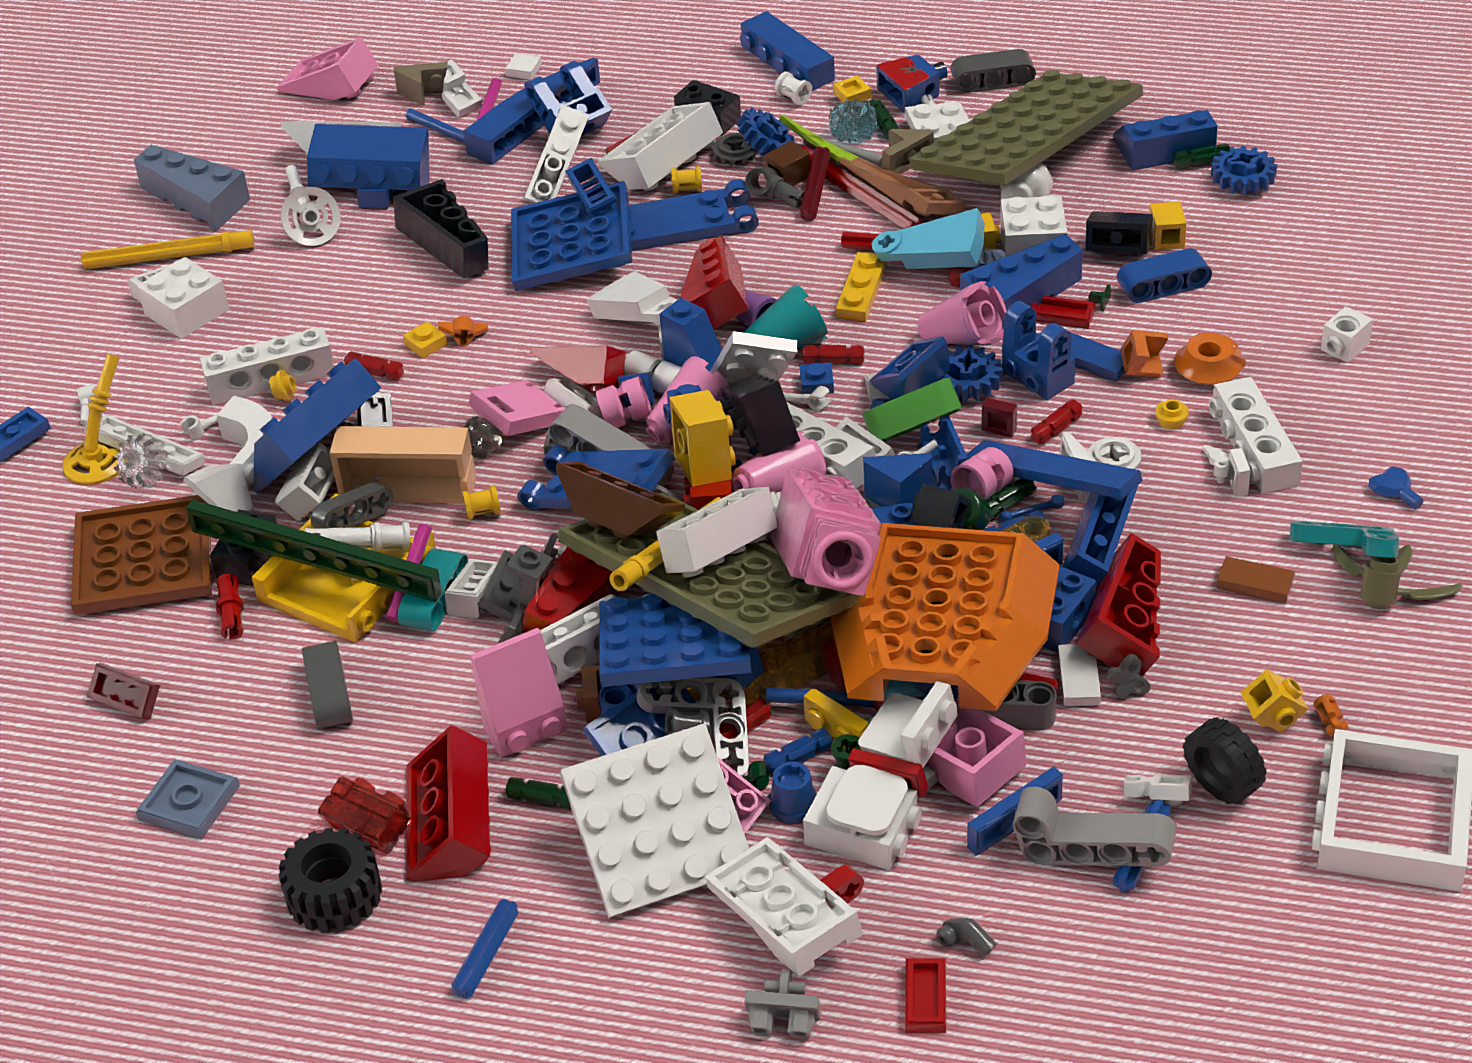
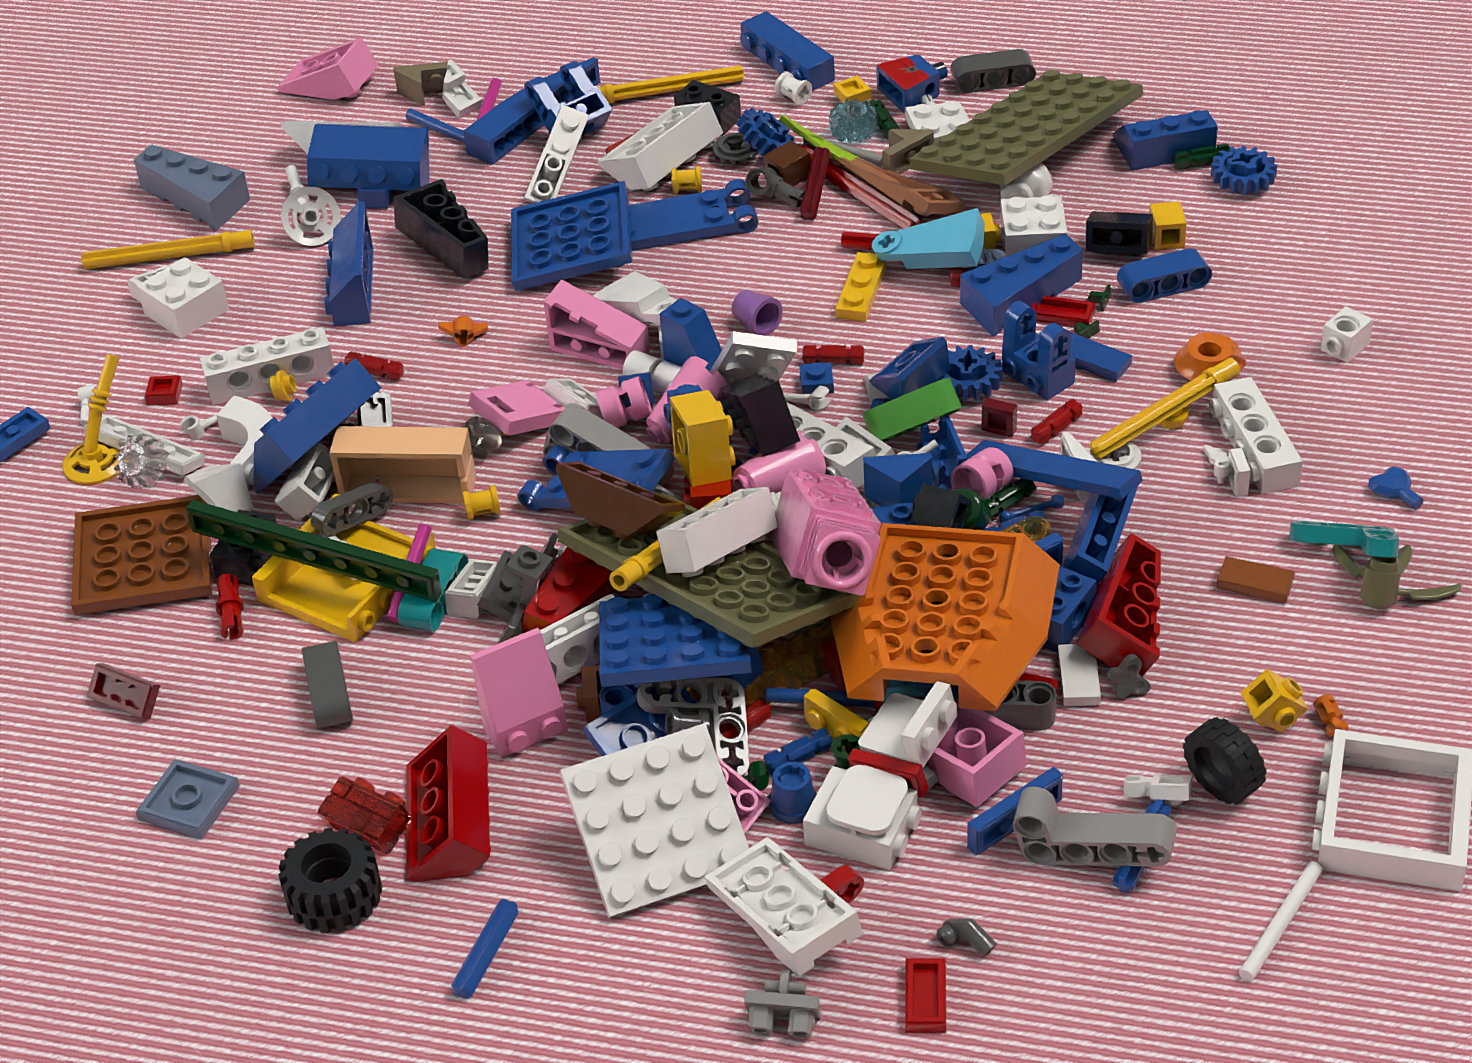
(163, 390): none -> red tile
(350, 269): none -> blue slope
(373, 537): white pin -> none
(425, 339): yellow plate -> none
(523, 66): white tile -> none
(537, 792): dark green axle -> none
(584, 172): blue slope -> none
(585, 365): slope -> none
(591, 328): none -> bright pink wedge
(670, 83): none -> yellow axle
(716, 282): red wedge -> none
(791, 319): teal cone -> none
(966, 317): bright pink cone -> none
(1087, 330): none -> dark green piece
(1141, 353): orange panel -> none
(1163, 408): none -> yellow axle
(1280, 921): none -> white bar

